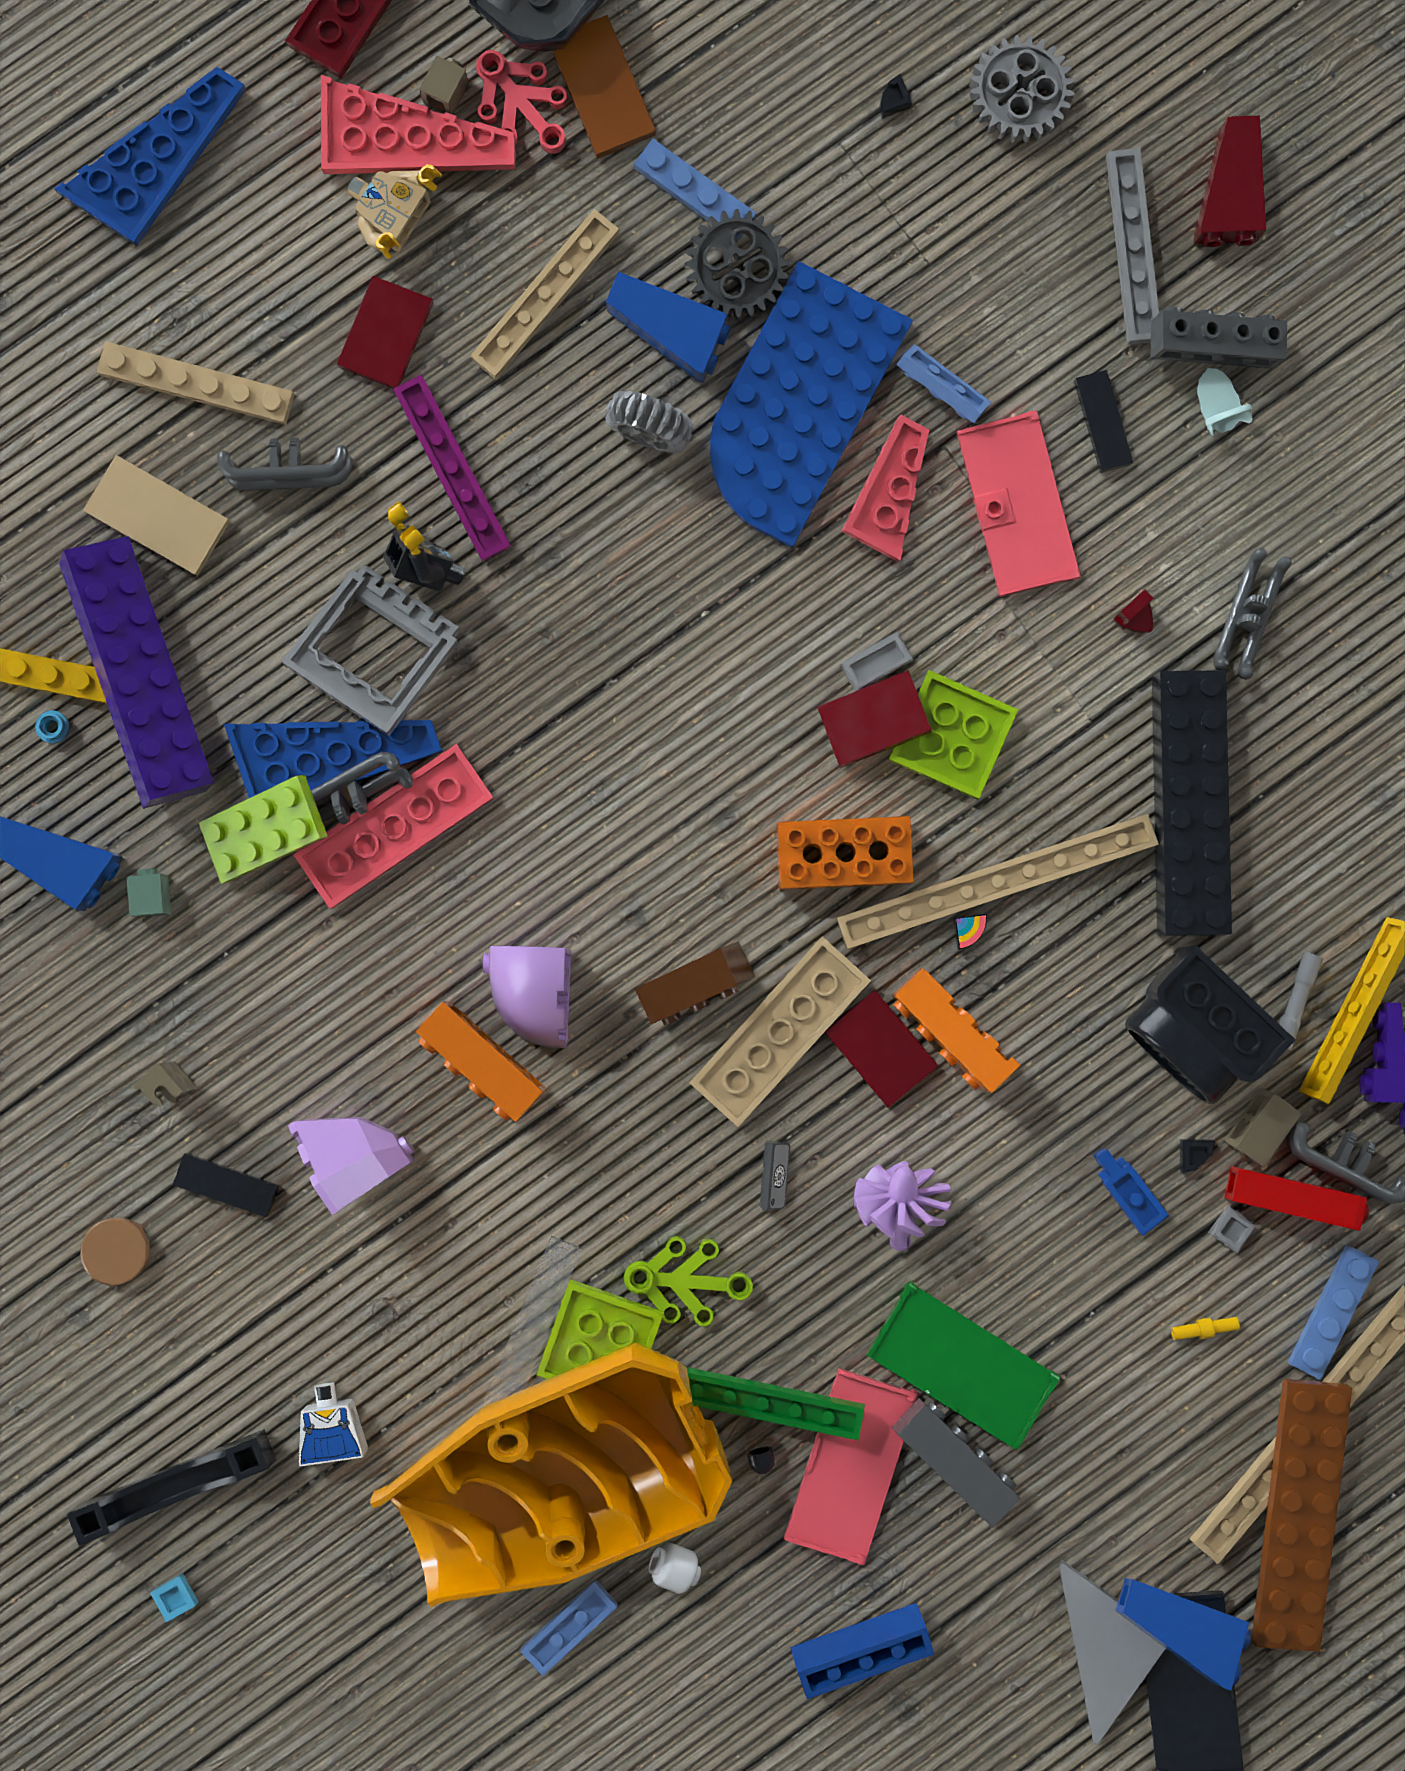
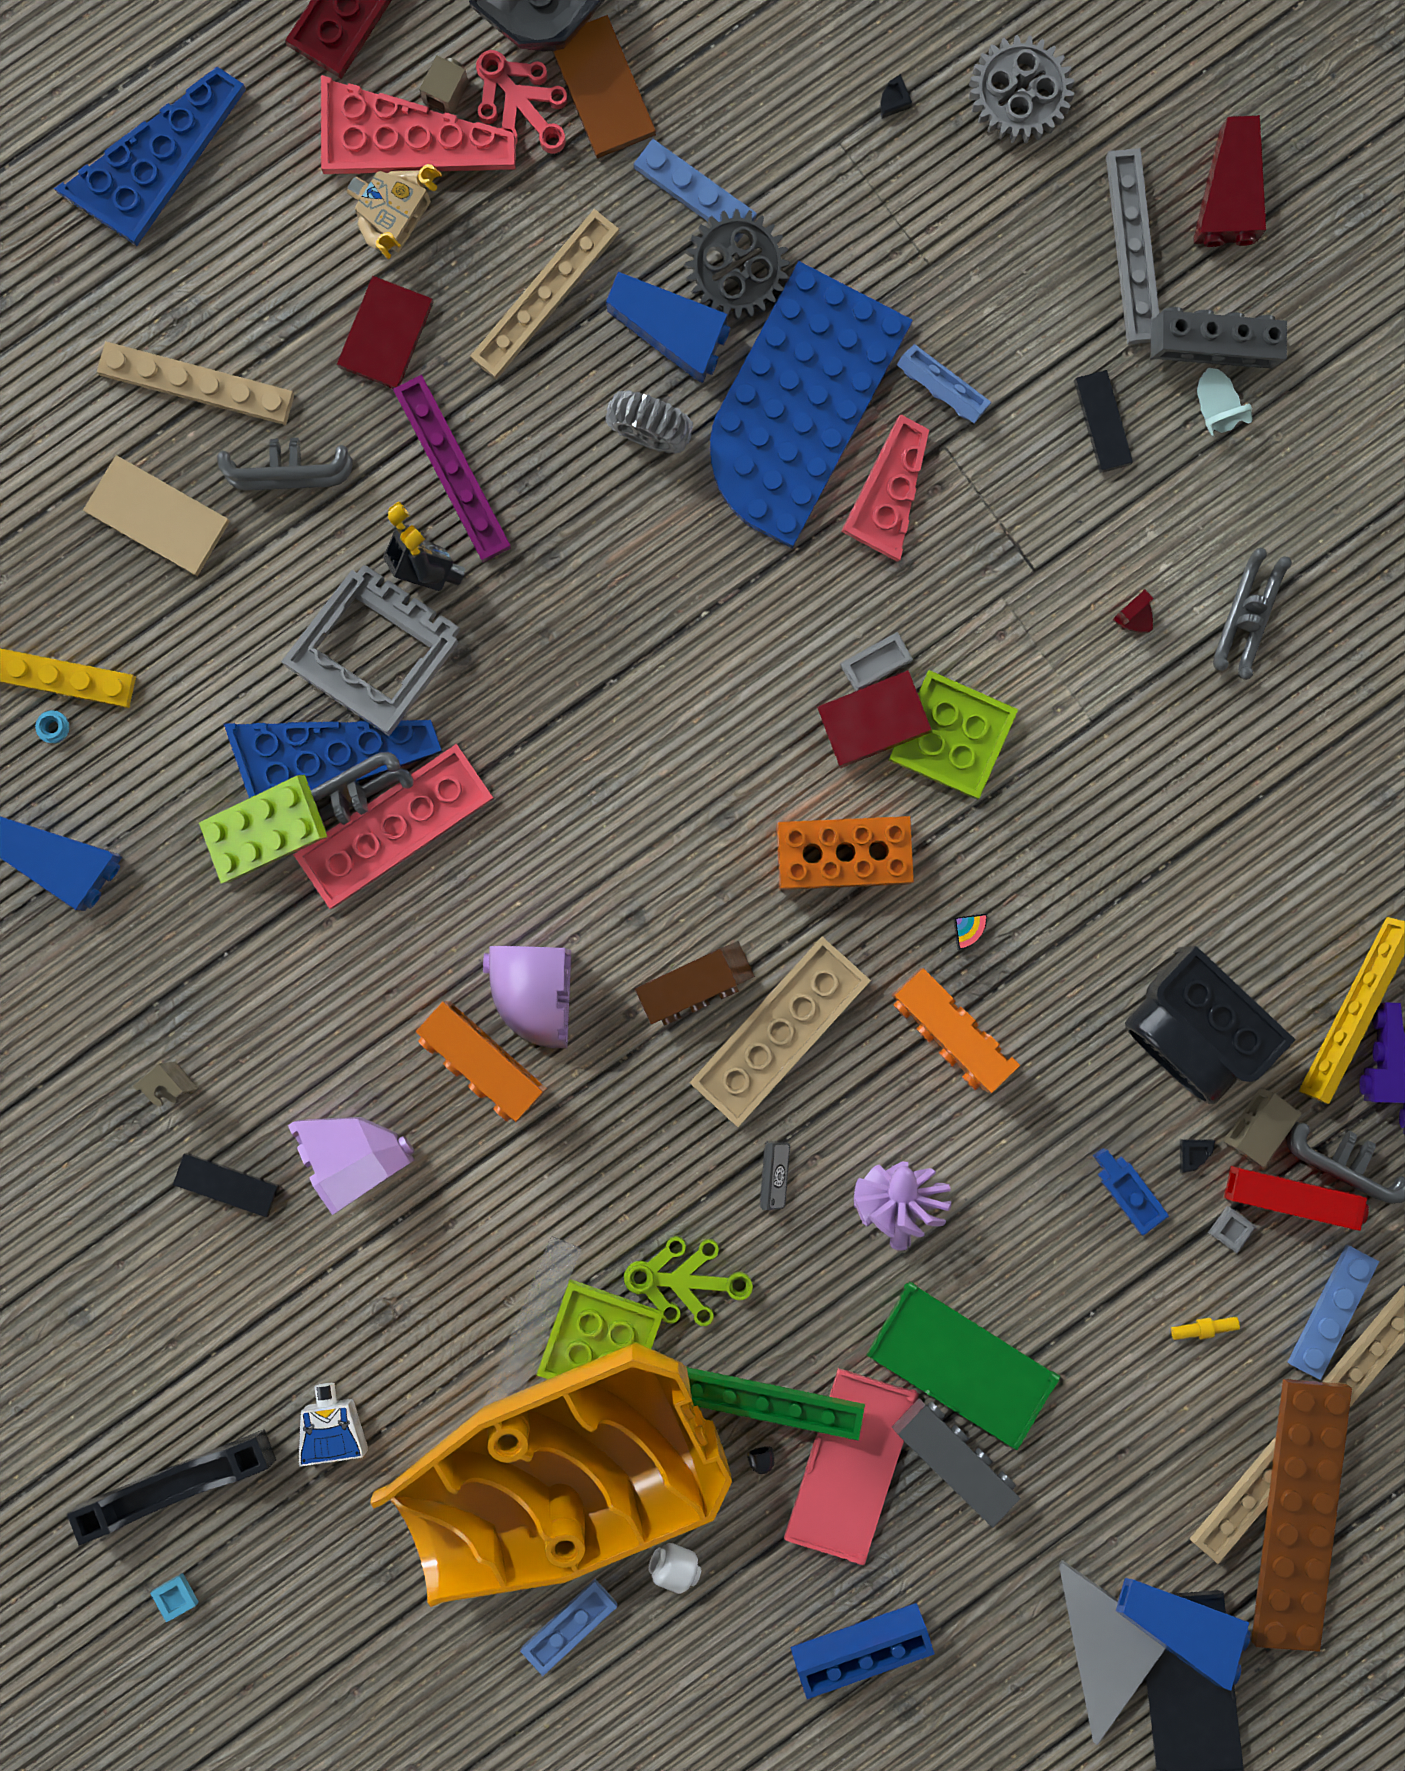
(115, 1251): medium nougat tile -> none
(135, 671): dark purple brick -> none
(148, 893): sand green brick -> none
(881, 1048): dark red tile -> none
(997, 881): tan plate -> none
(1018, 504): coral door -> none
(1191, 803): black brick -> none
(1304, 981): light grey piece -> none

